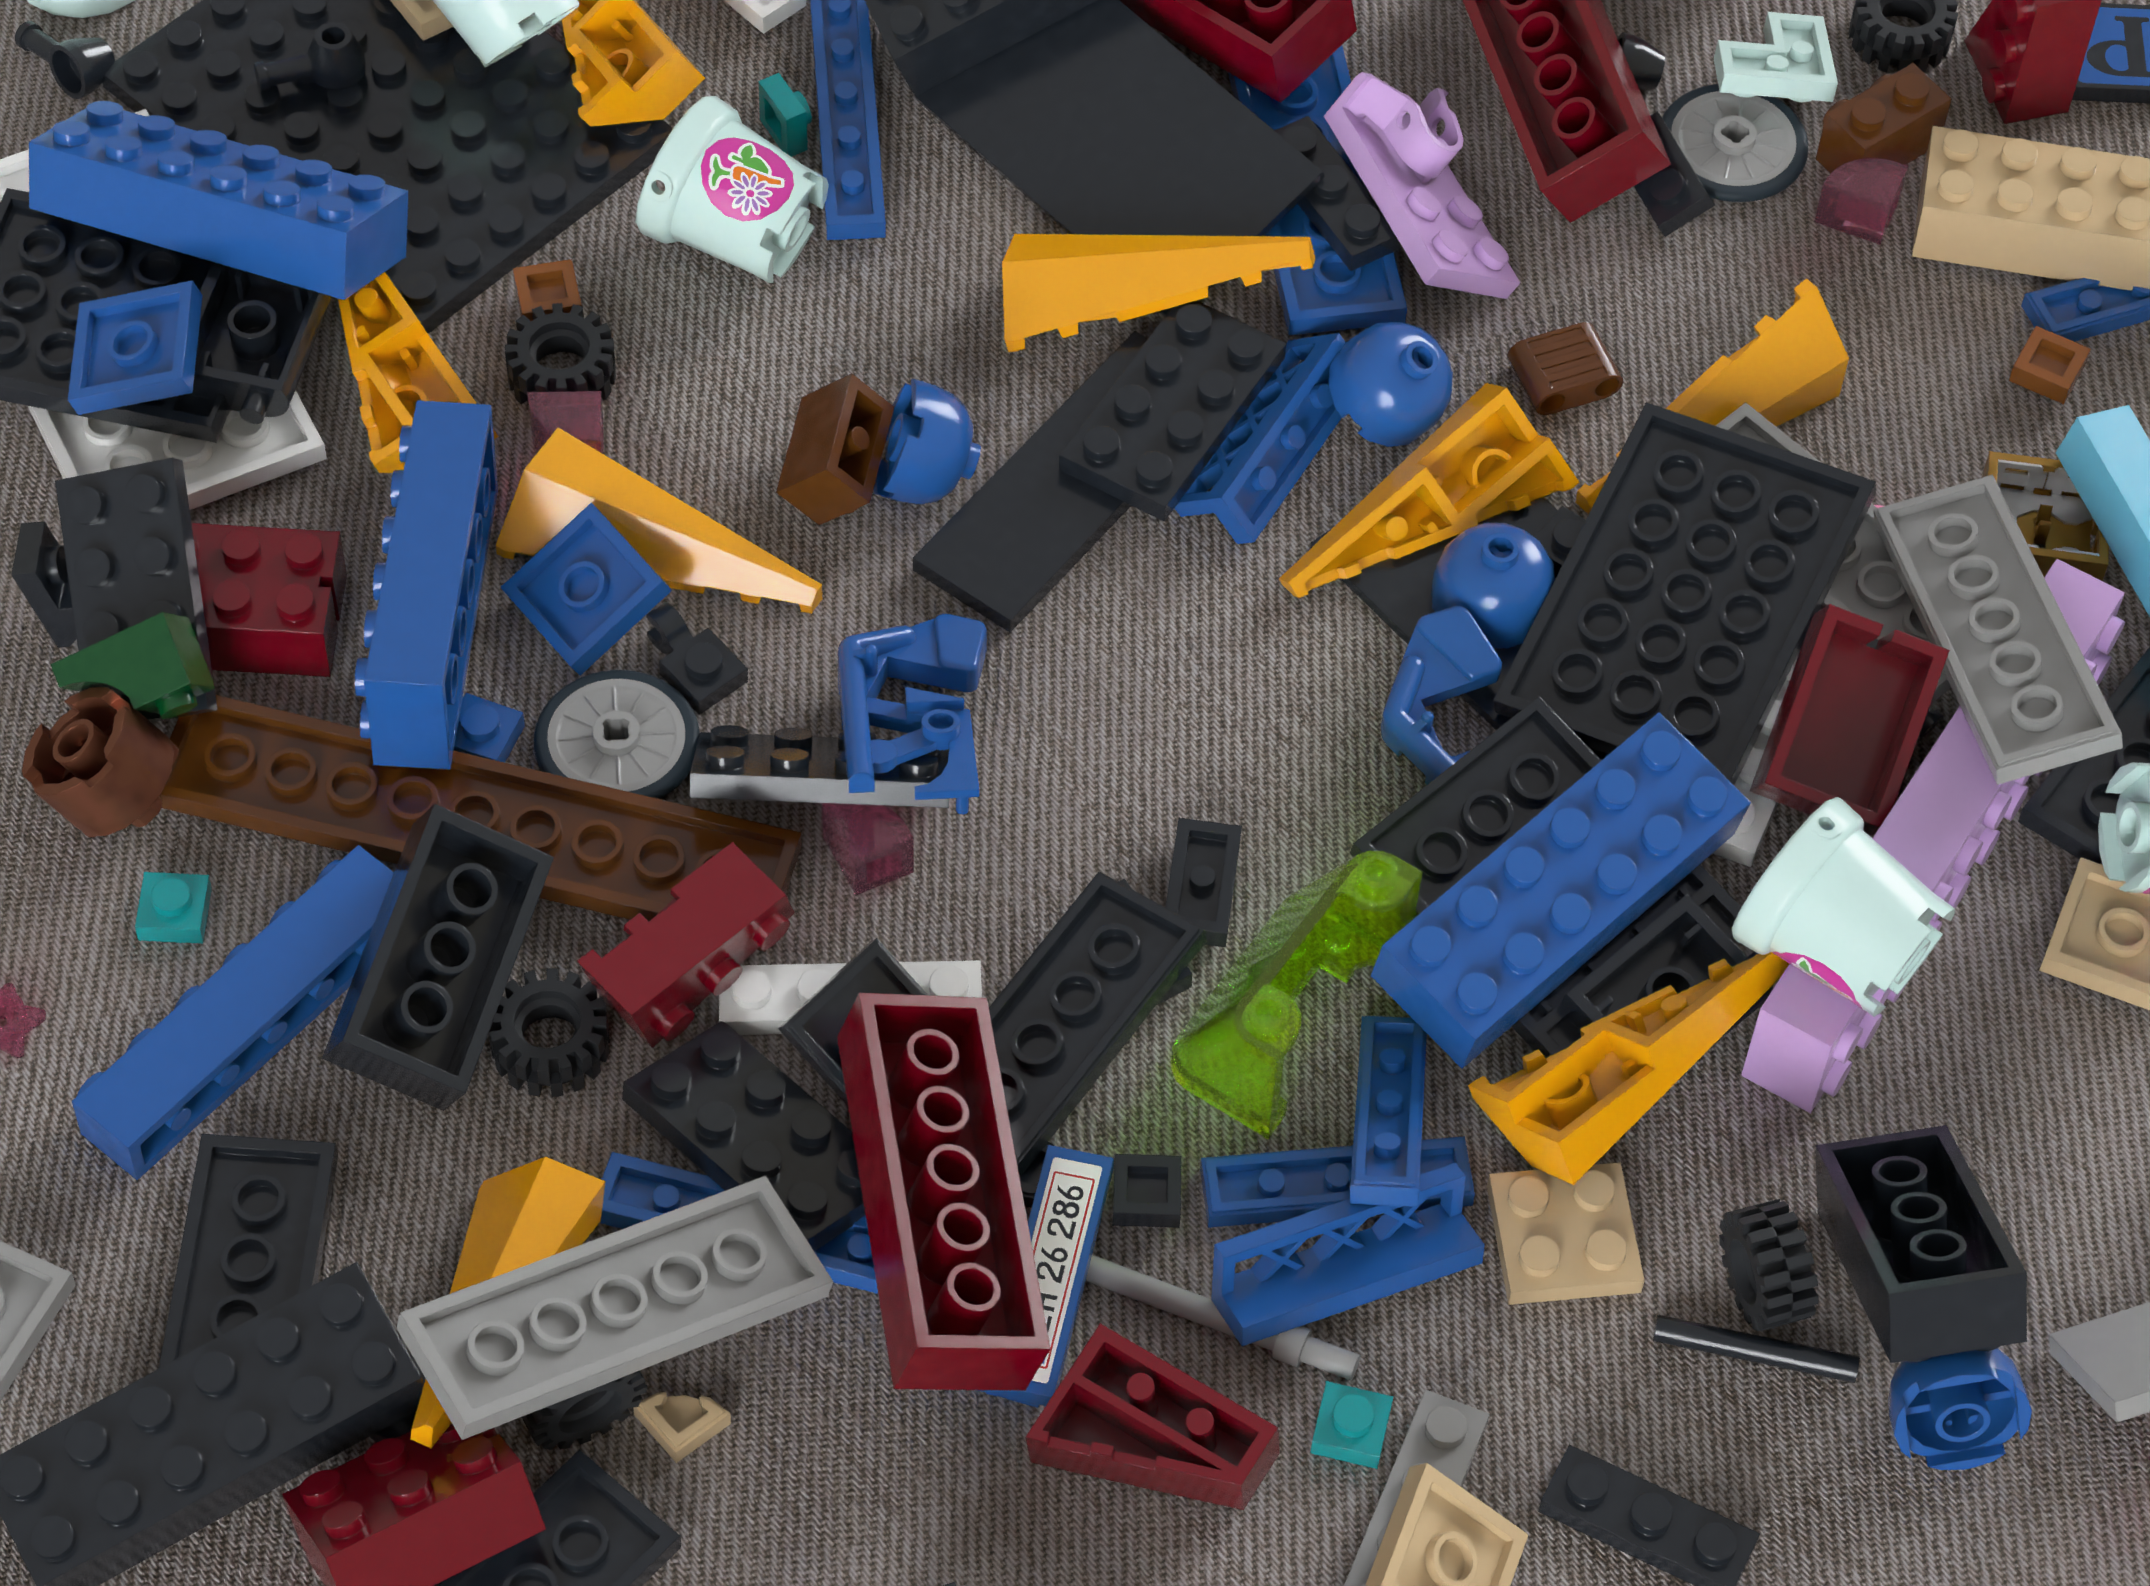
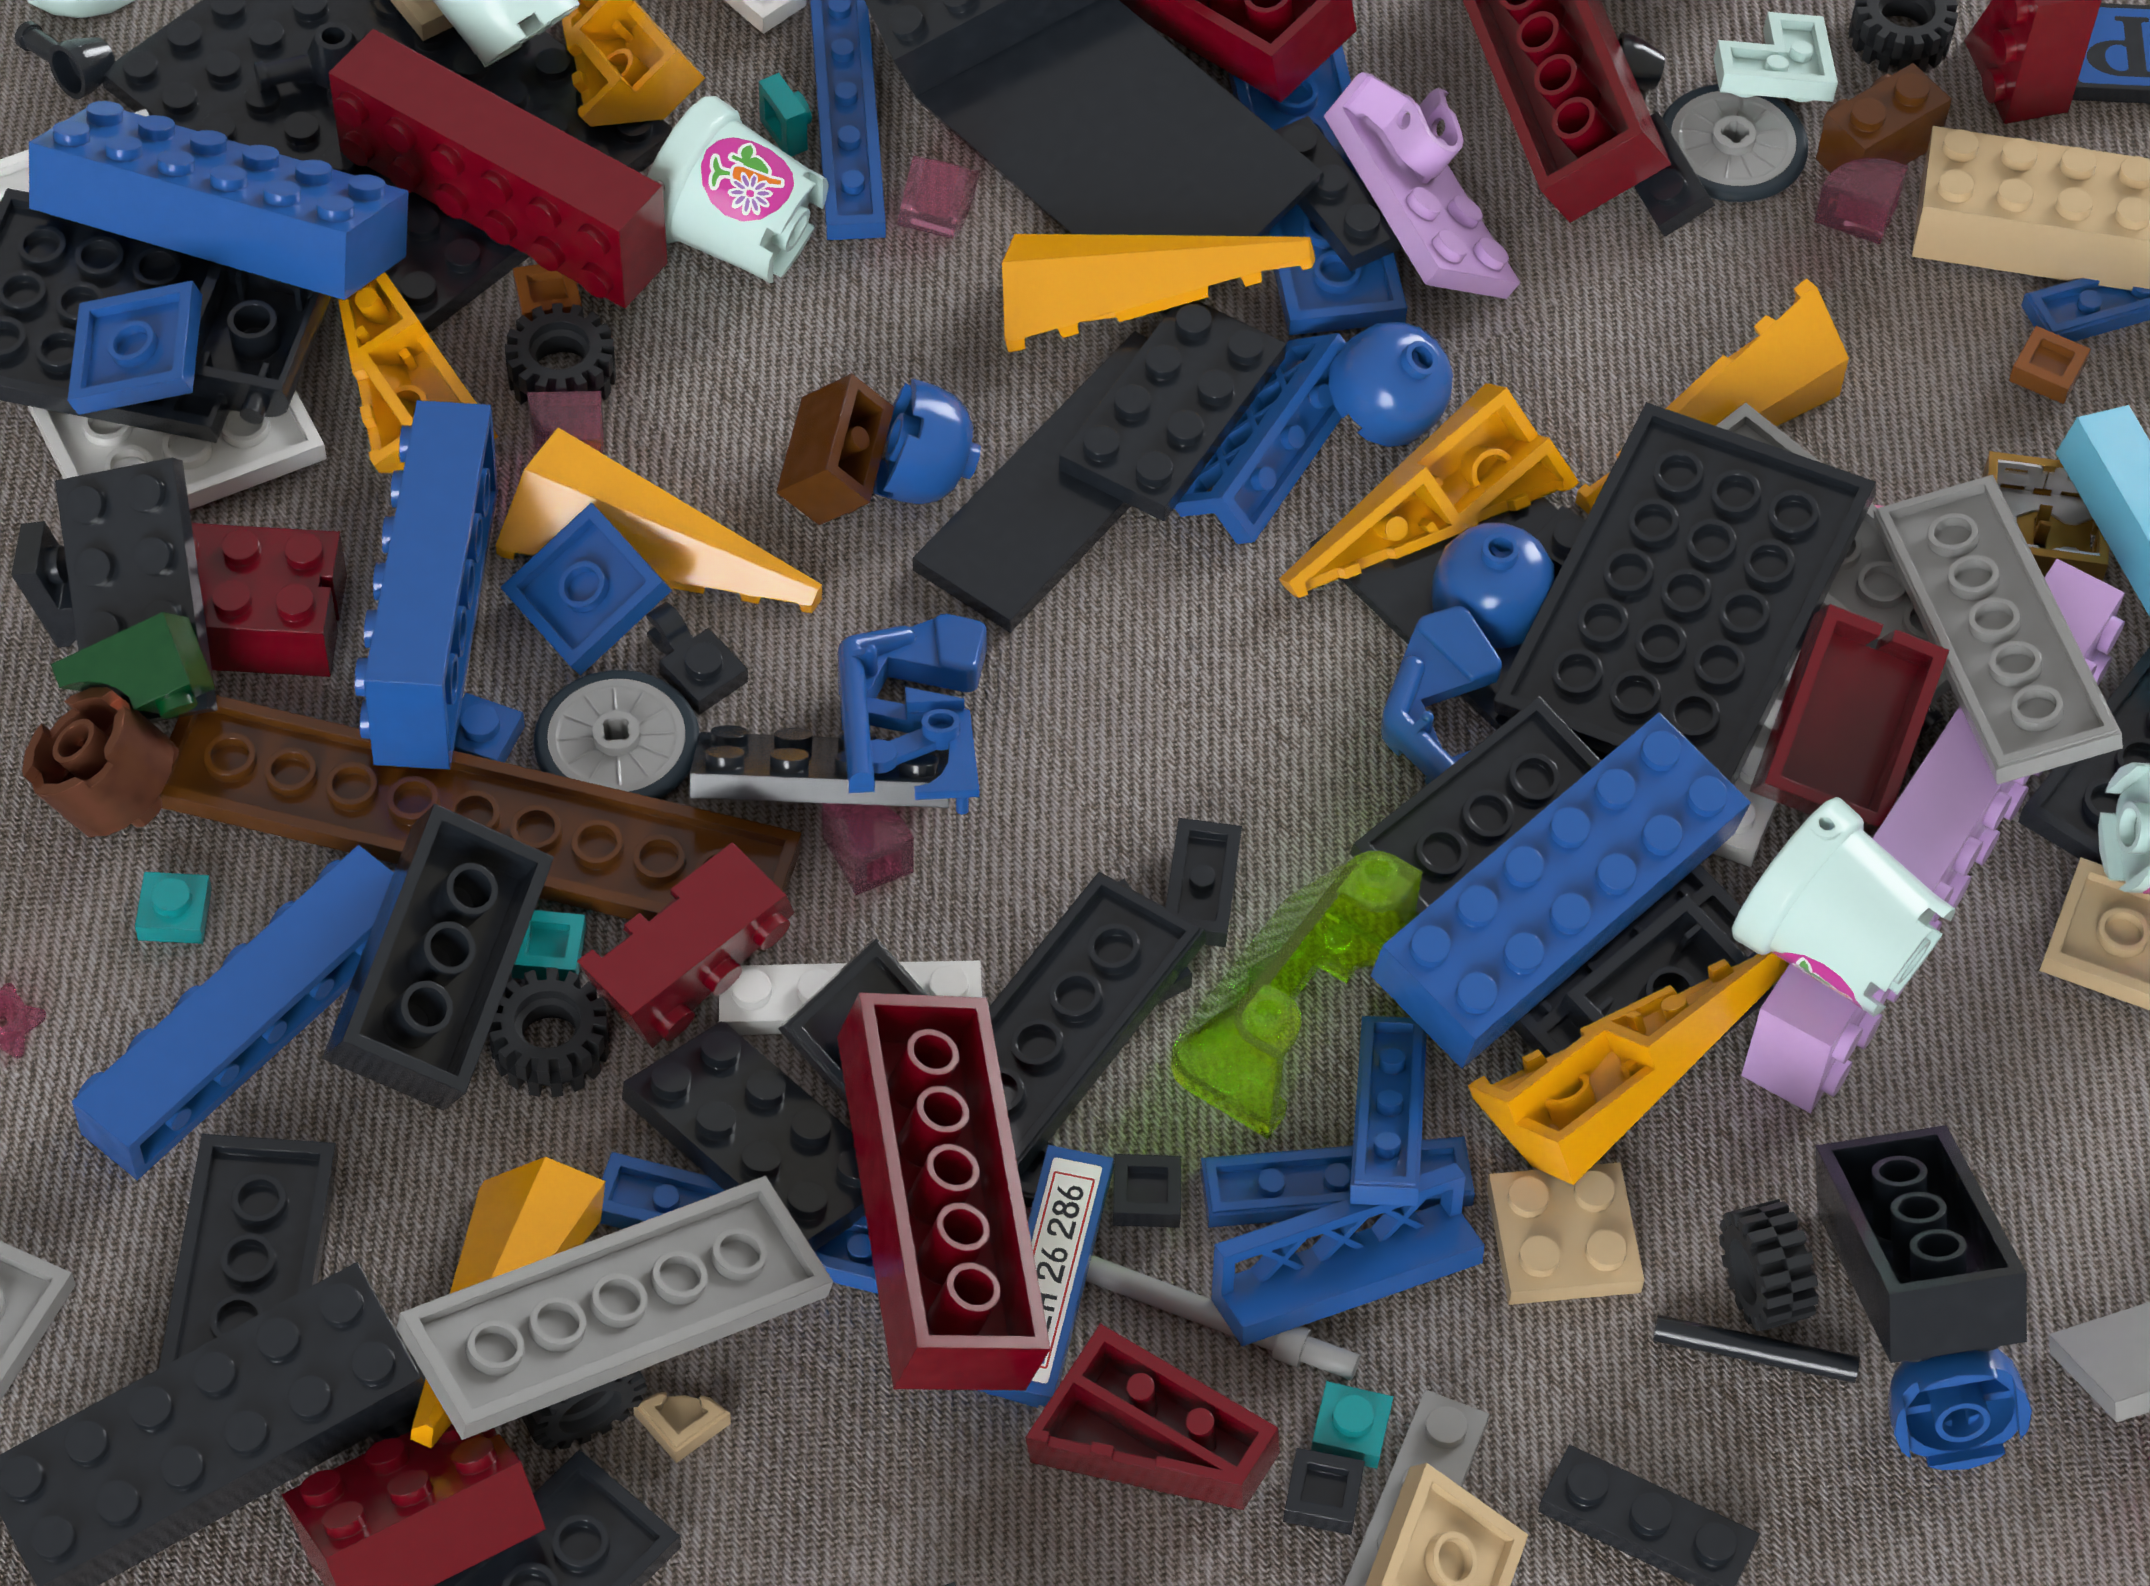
(499, 168): none -> dark red brick
(551, 942): none -> teal plate
(937, 196): none -> clear pink brick
(1323, 1491): none -> black plate
(1565, 368): reddish brown piece -> none

